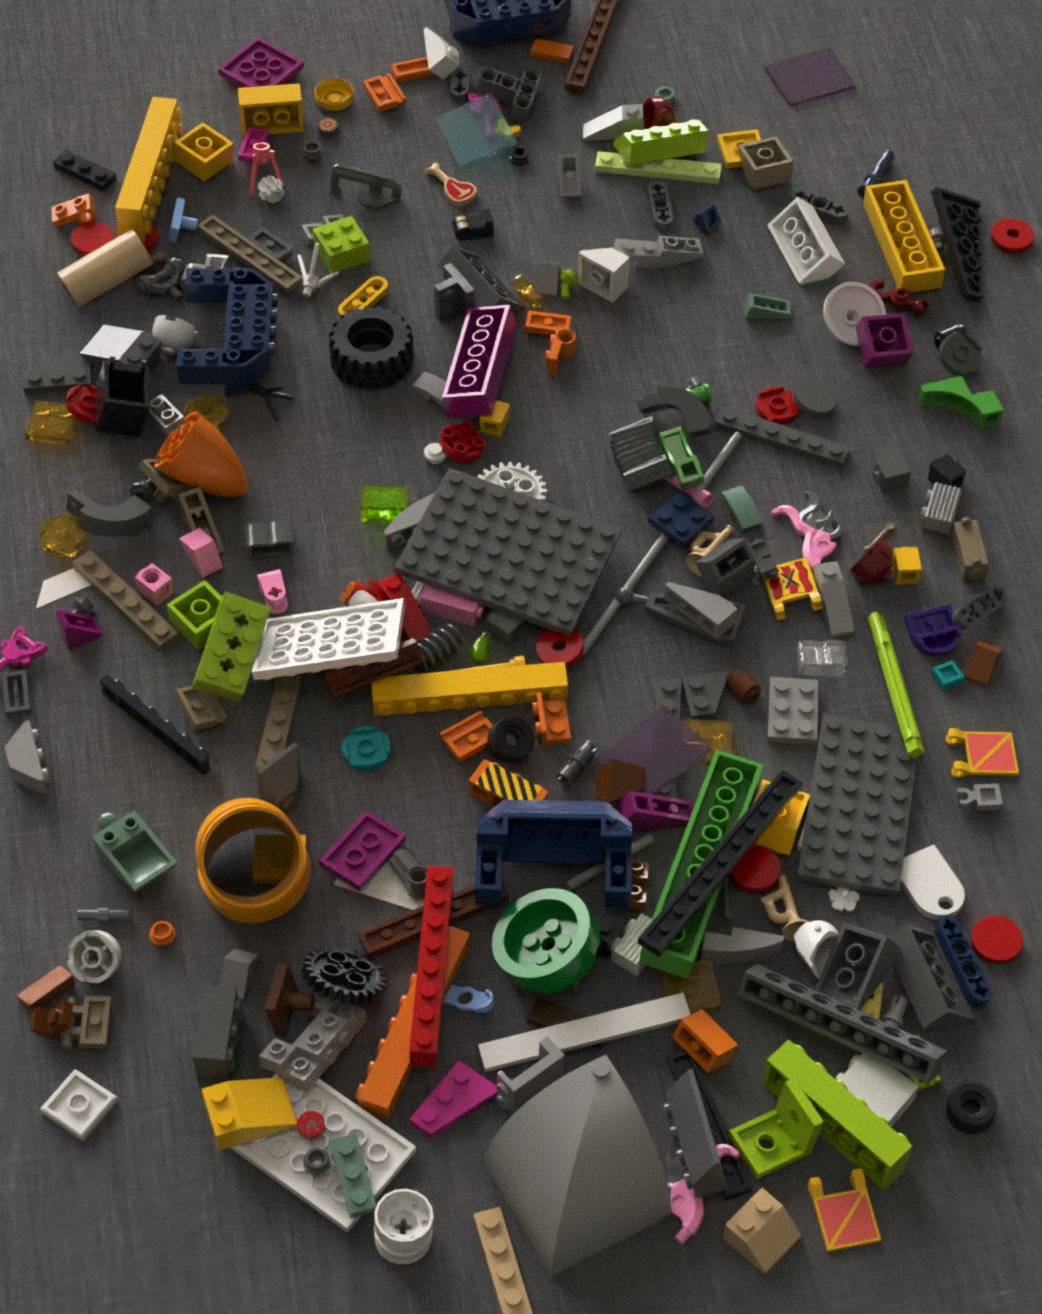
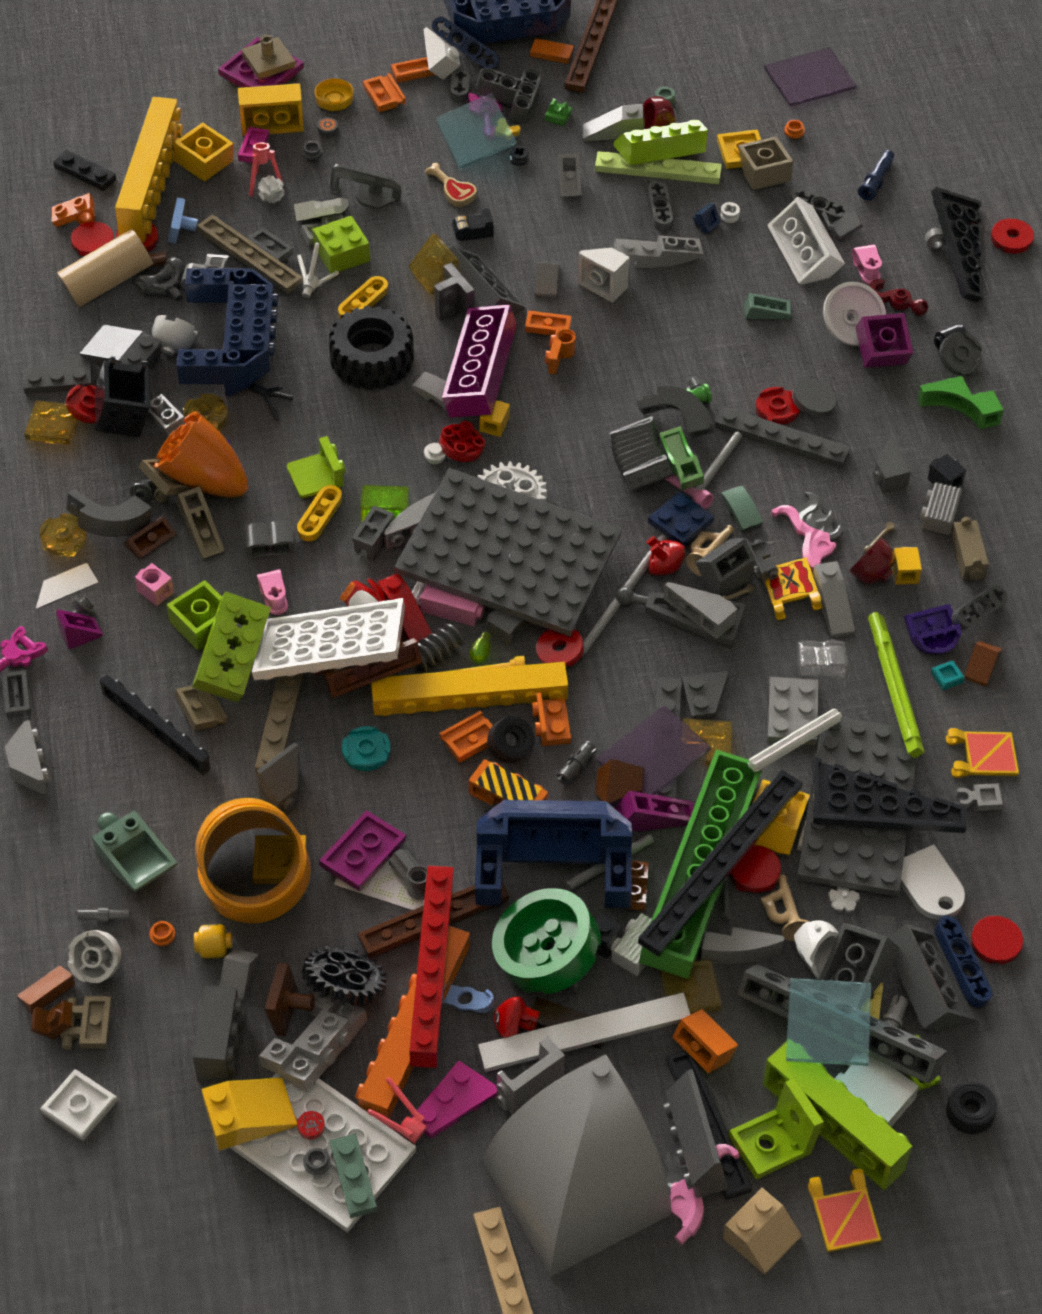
(125, 600): dark tan plate -> none
(150, 537): none -> reddish brown slope
(202, 552): bright pink slope -> none
(212, 941): none -> yellow head
(268, 57): none -> dark tan tile
(311, 525): none -> yellow plate
(316, 209): none -> white slope
(317, 470): none -> lime bracket
(371, 532): none -> dark grey hinge
(403, 1212): white wheel -> none
(410, 1127): none -> coral plant
(430, 262): none -> clear yellow plate
(464, 45): none -> dark blue beam
(514, 1015): none -> red piece
(527, 290): clear yellow pin -> none
(558, 113): none -> bright green tile
(568, 279): lime plate -> none
(665, 556): none -> red piece
(730, 212): none -> white bush
(743, 686): reddish brown brick -> none
(749, 589): none -> dark tan hinge
(794, 129): none -> orange plate
(794, 740): none -> white axle
(828, 1022): none -> clear light blue piece
(845, 225): none -> dark grey bracket
(867, 262): none -> bright pink piece
(873, 802): none -> black wing
(903, 236): yellow brick -> none

